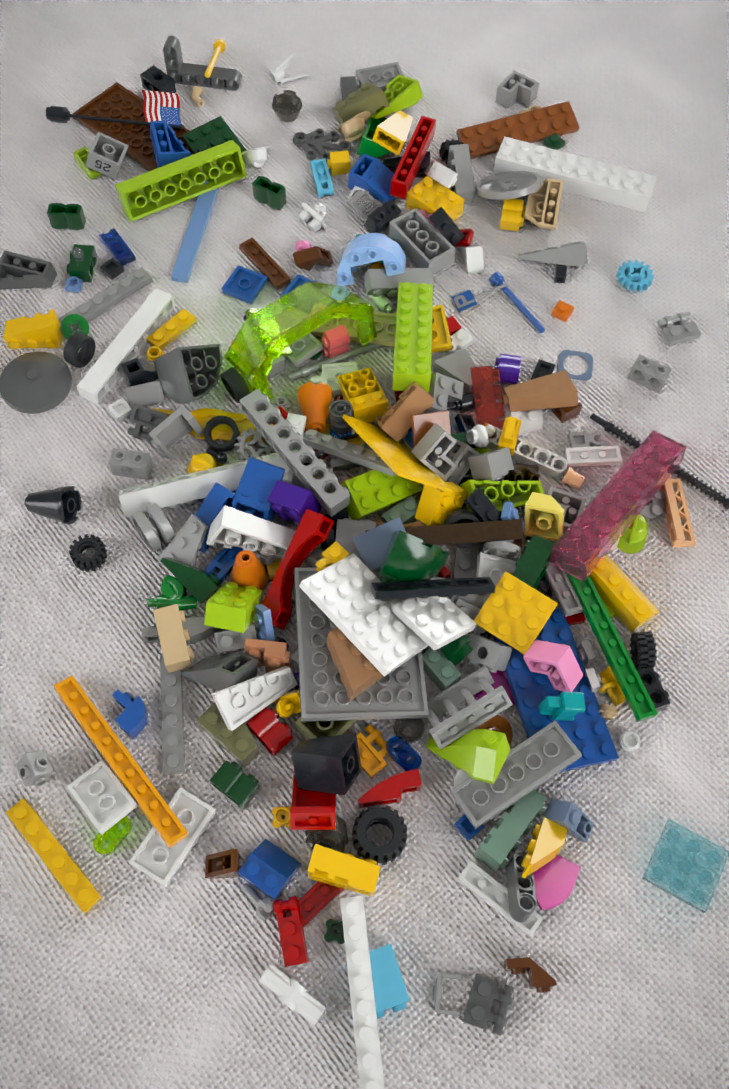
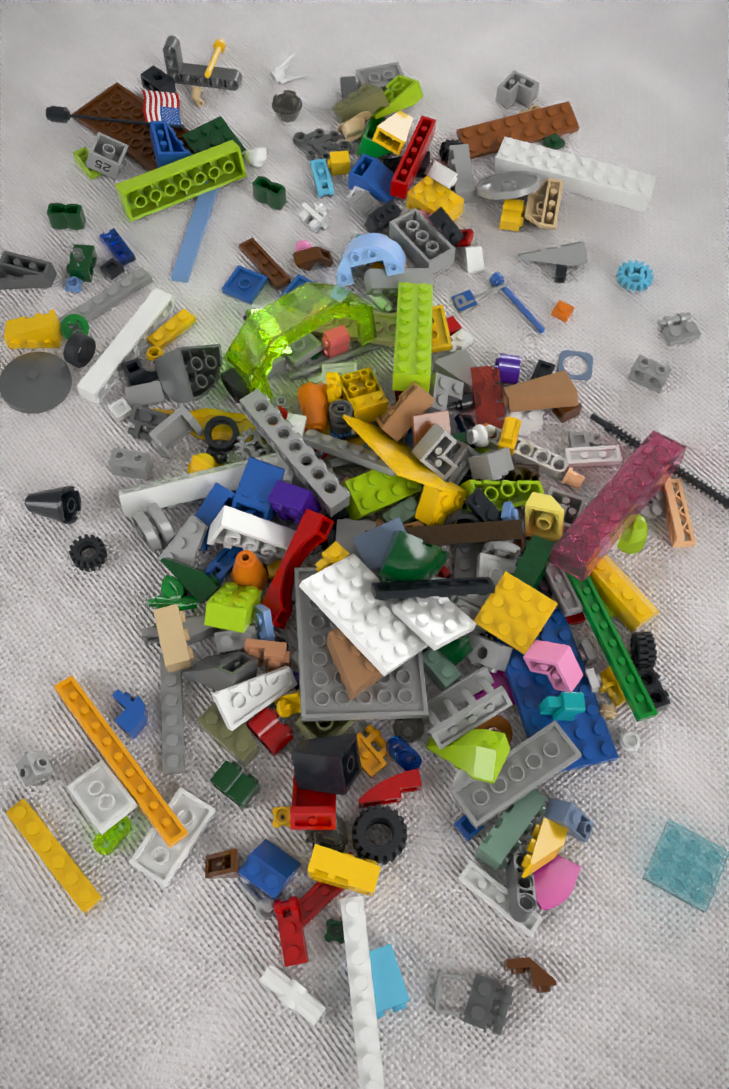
(333, 389): none -> yellow hinge

